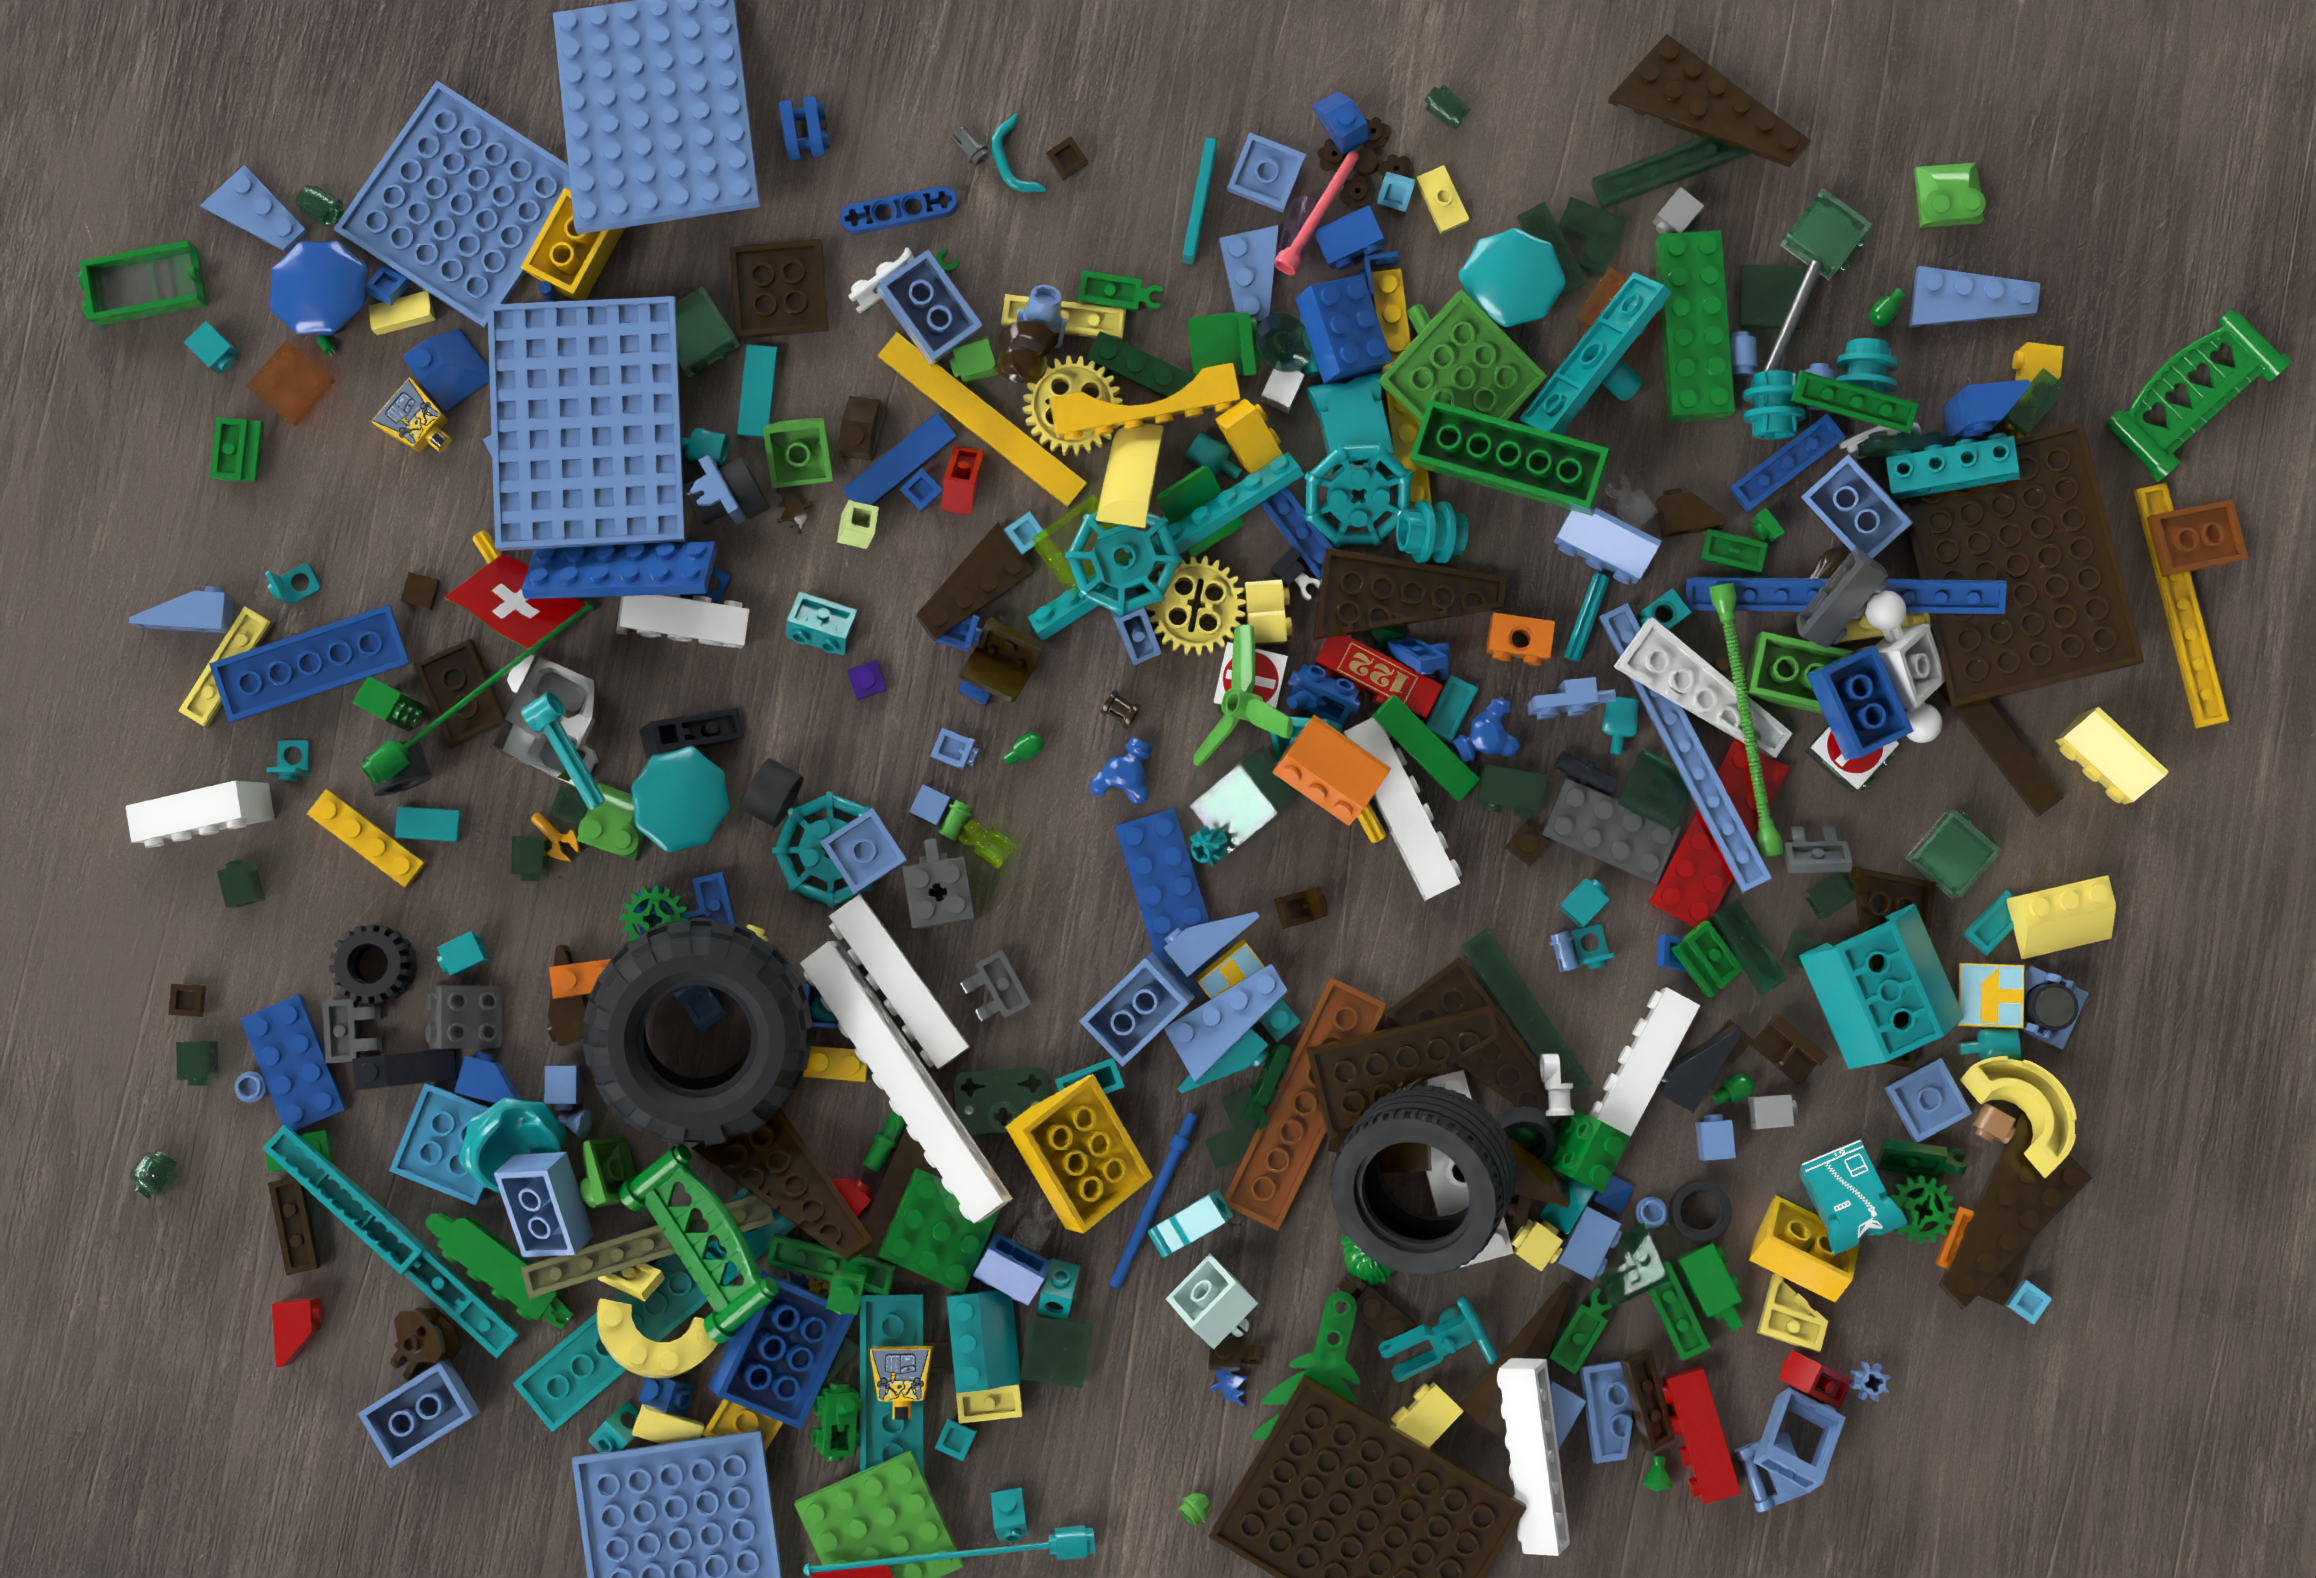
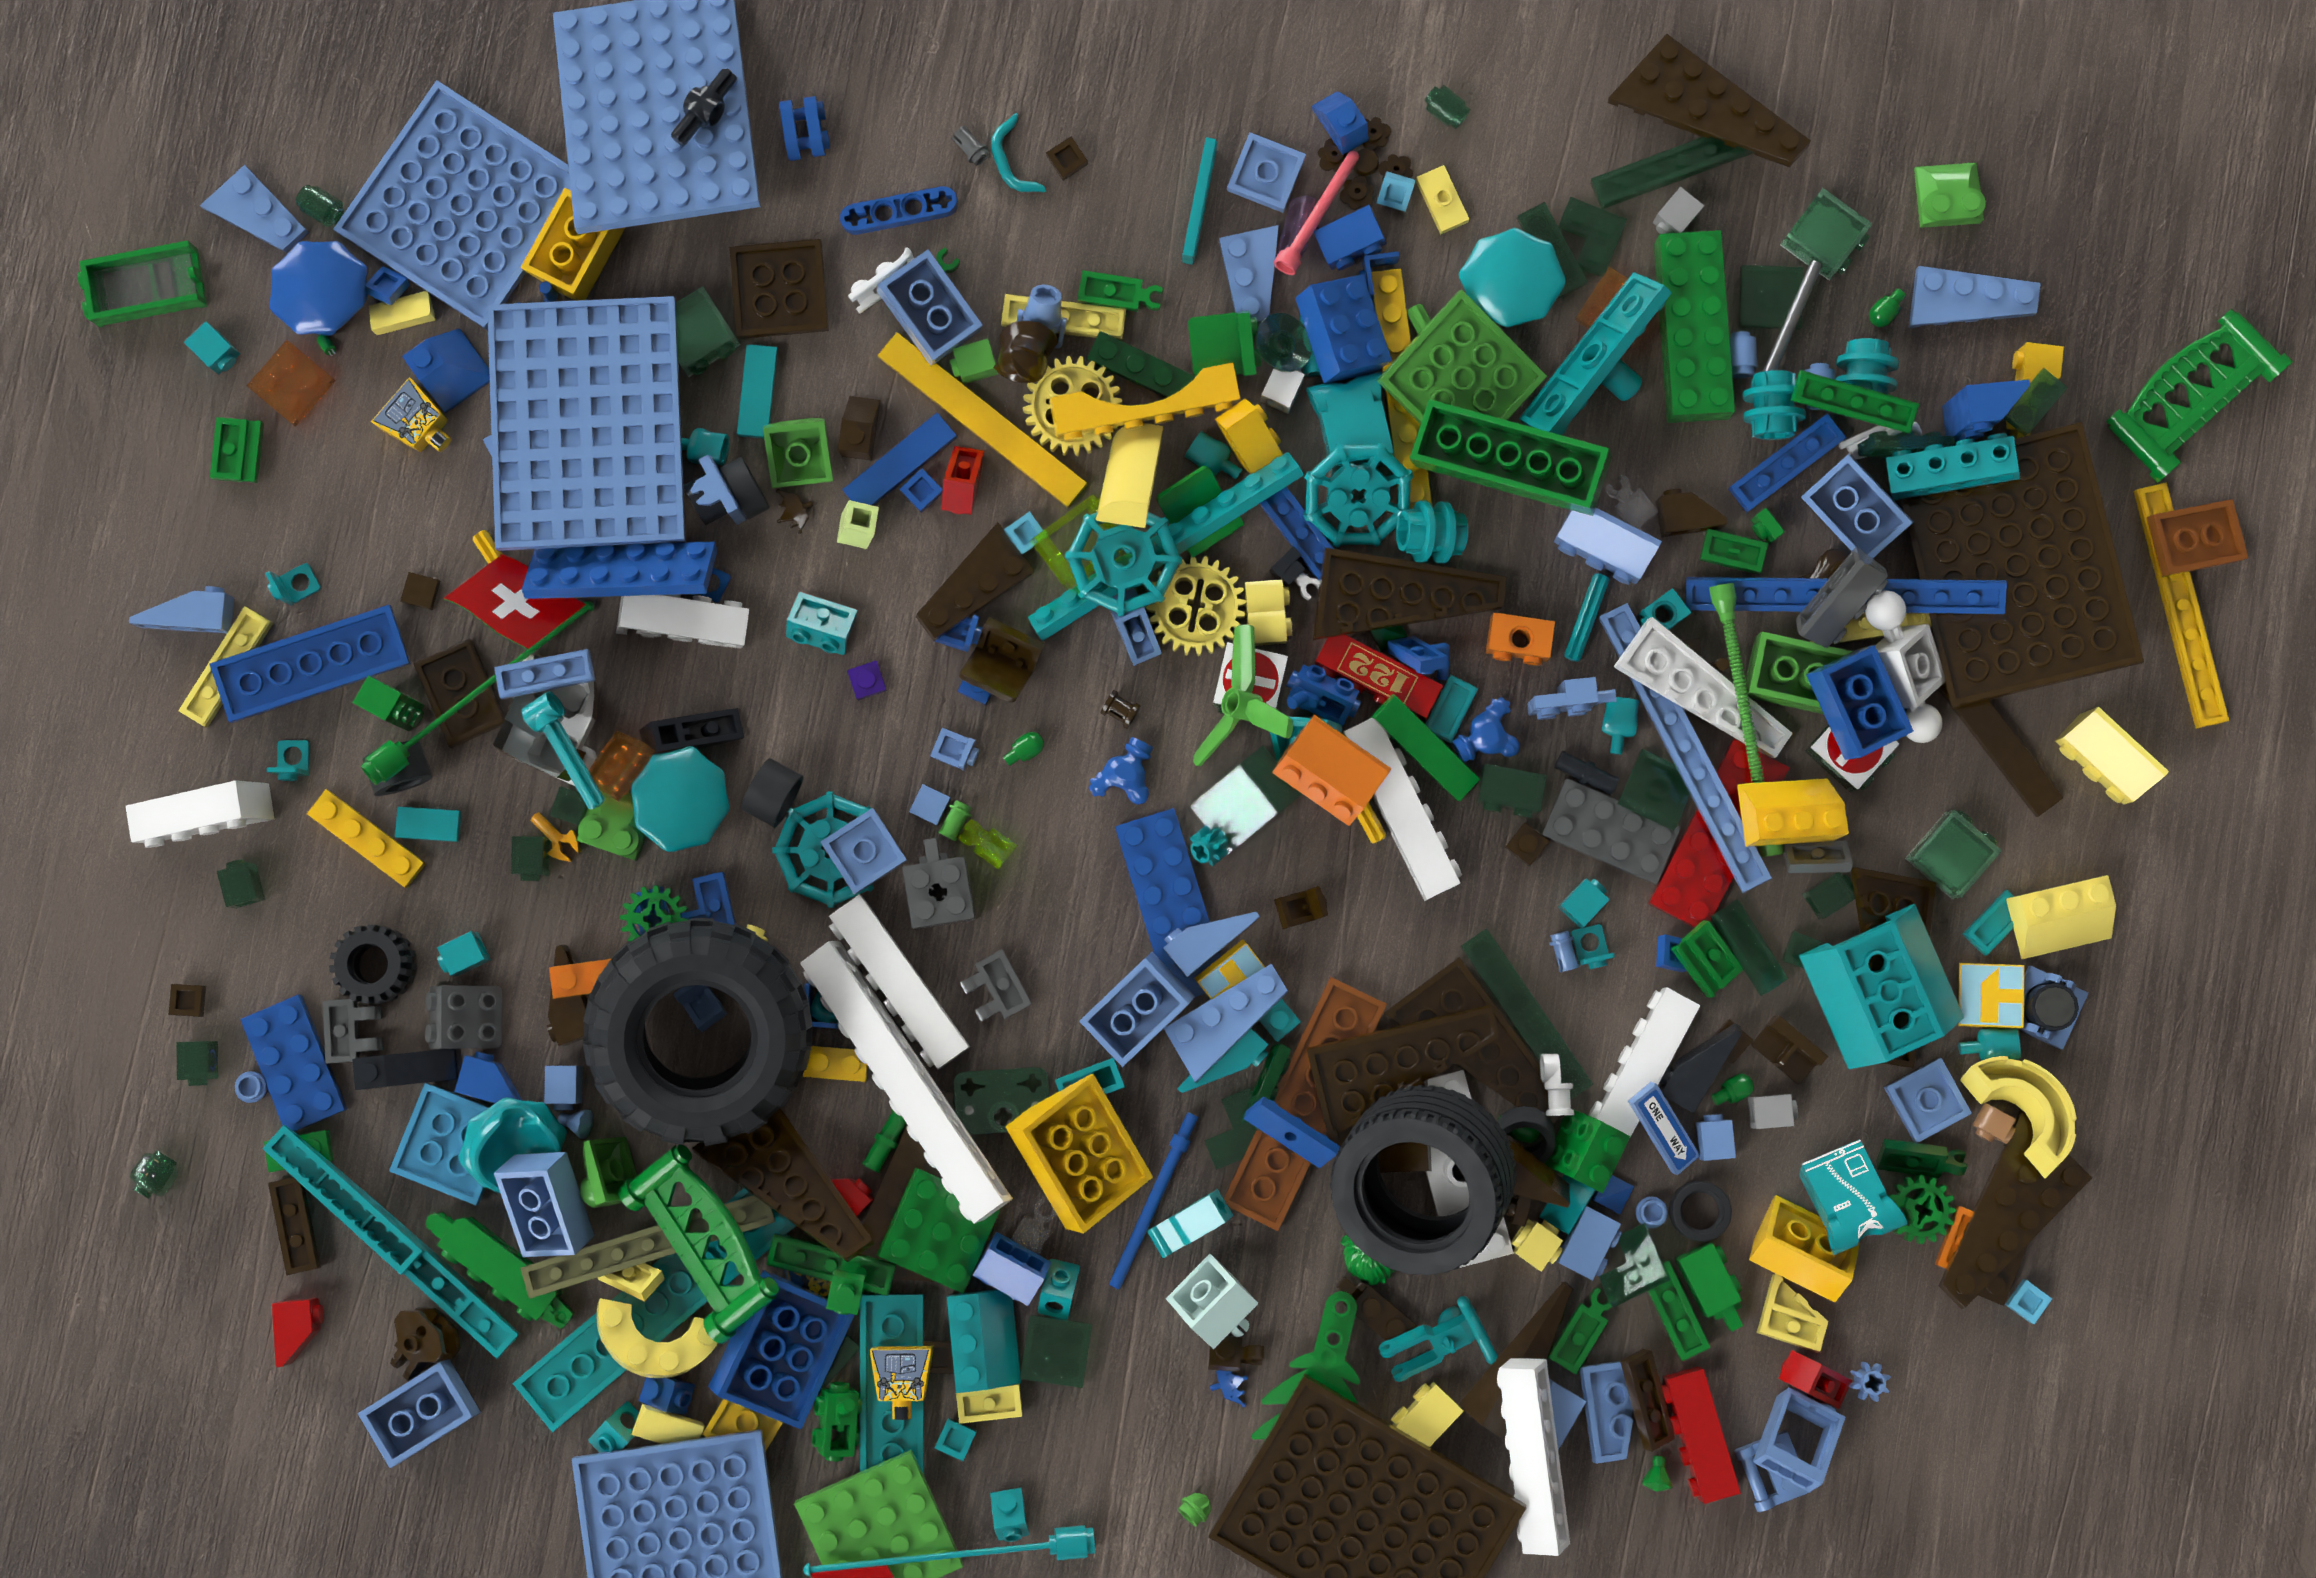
(544, 674): none -> medium blue tile
(619, 764): none -> clear orange plate
(703, 106): none -> black axle
(1291, 1132): none -> blue tile
(1663, 1128): none -> tile
(1791, 812): none -> yellow slope

